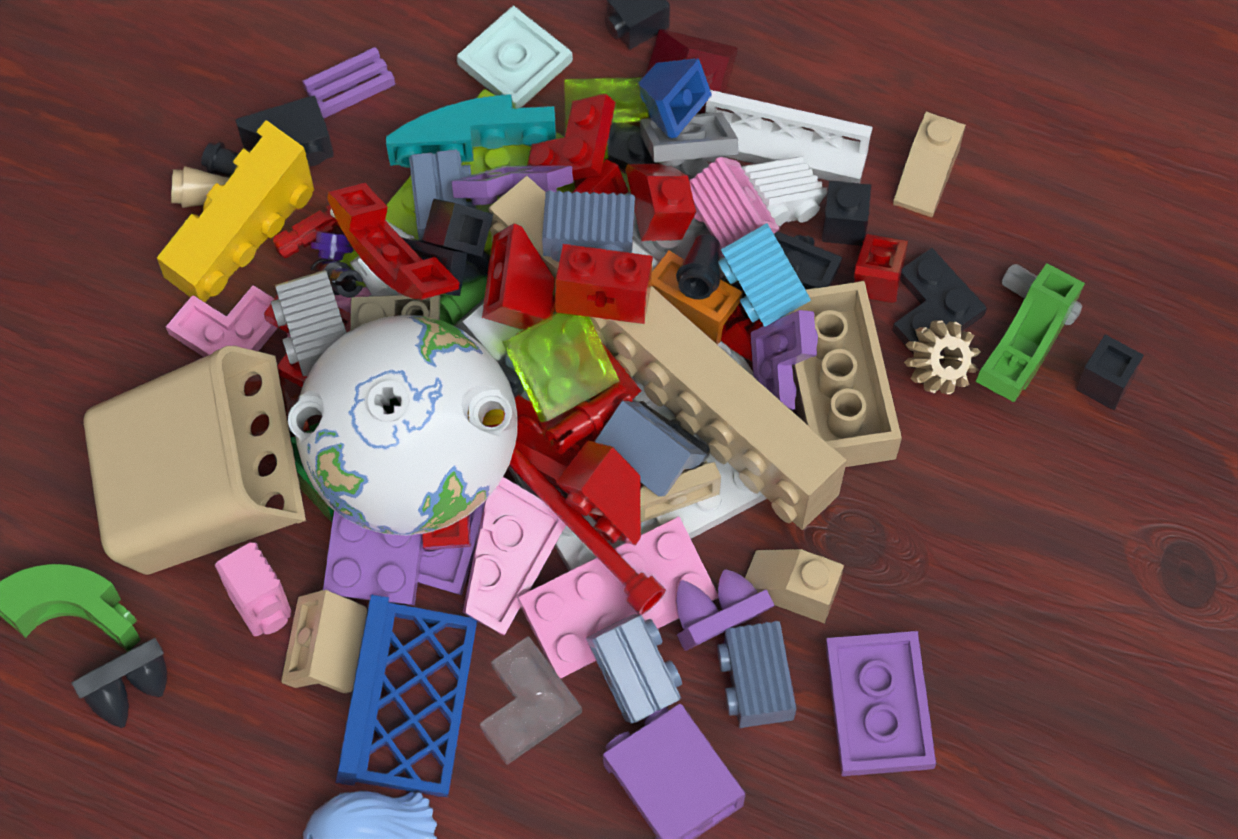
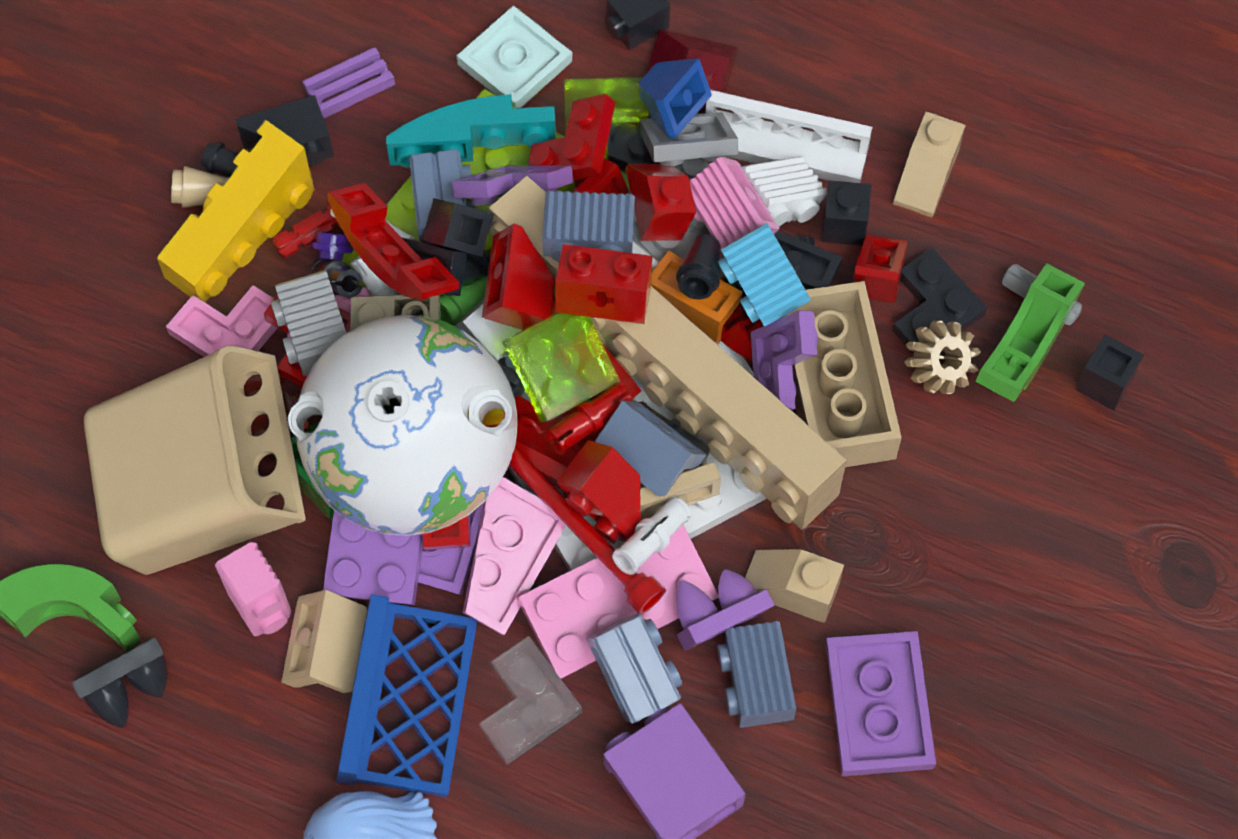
(651, 535): none -> white pin

